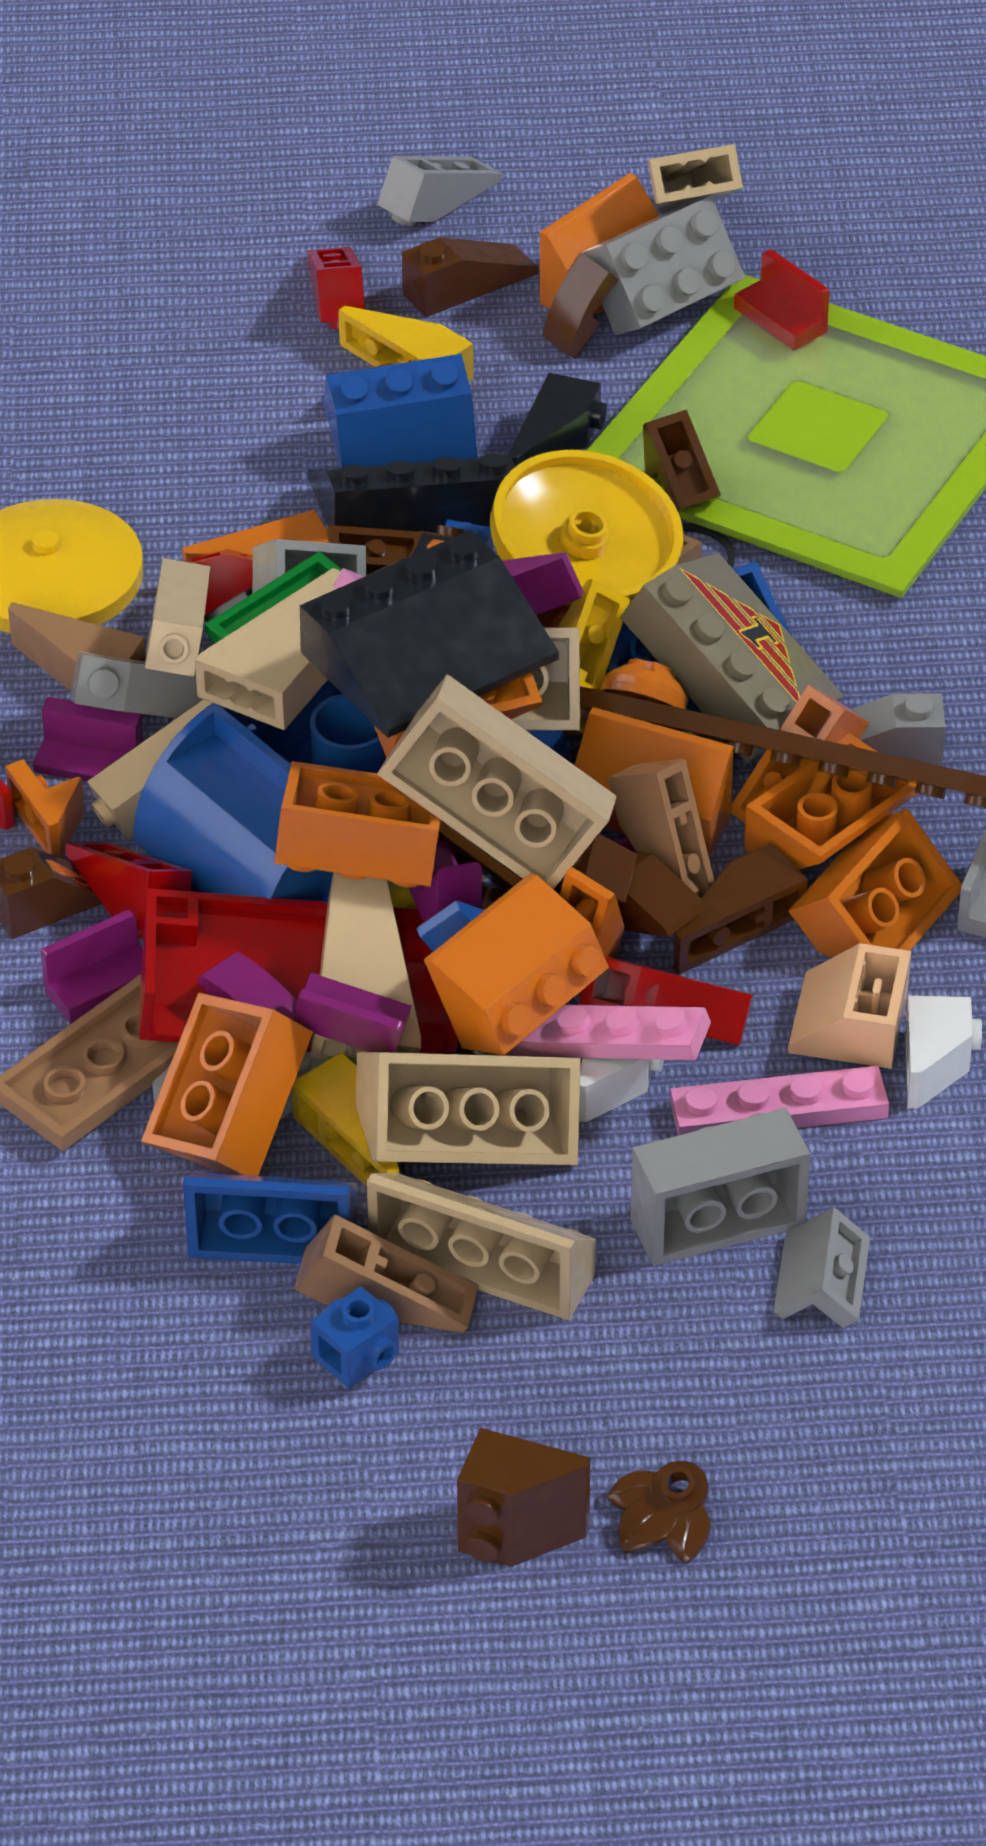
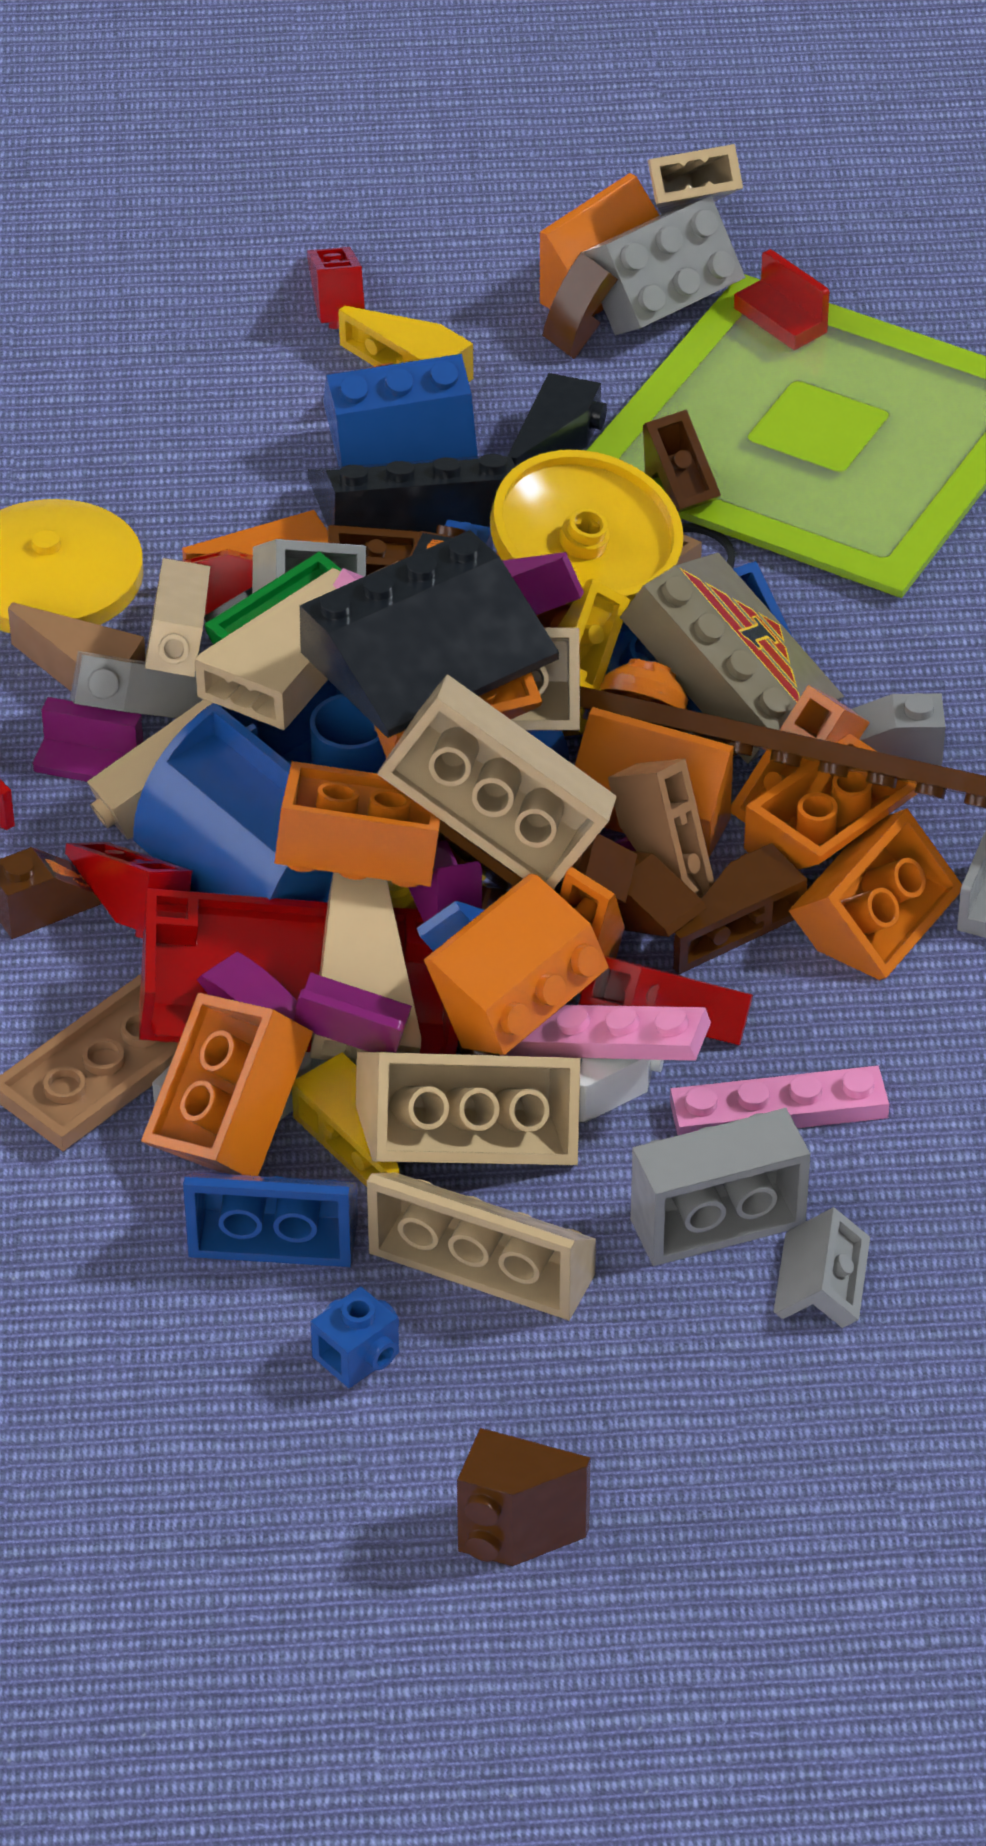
(47, 811): orange slope -> none
(91, 964): magenta panel -> none
(417, 1289): medium nougat slope -> none
(432, 186): light grey slope -> none
(458, 270): reddish brown slope -> none
(659, 1514): reddish brown plate -> none
(853, 1006): light nougat slope -> none
(938, 1044): white slope -> none

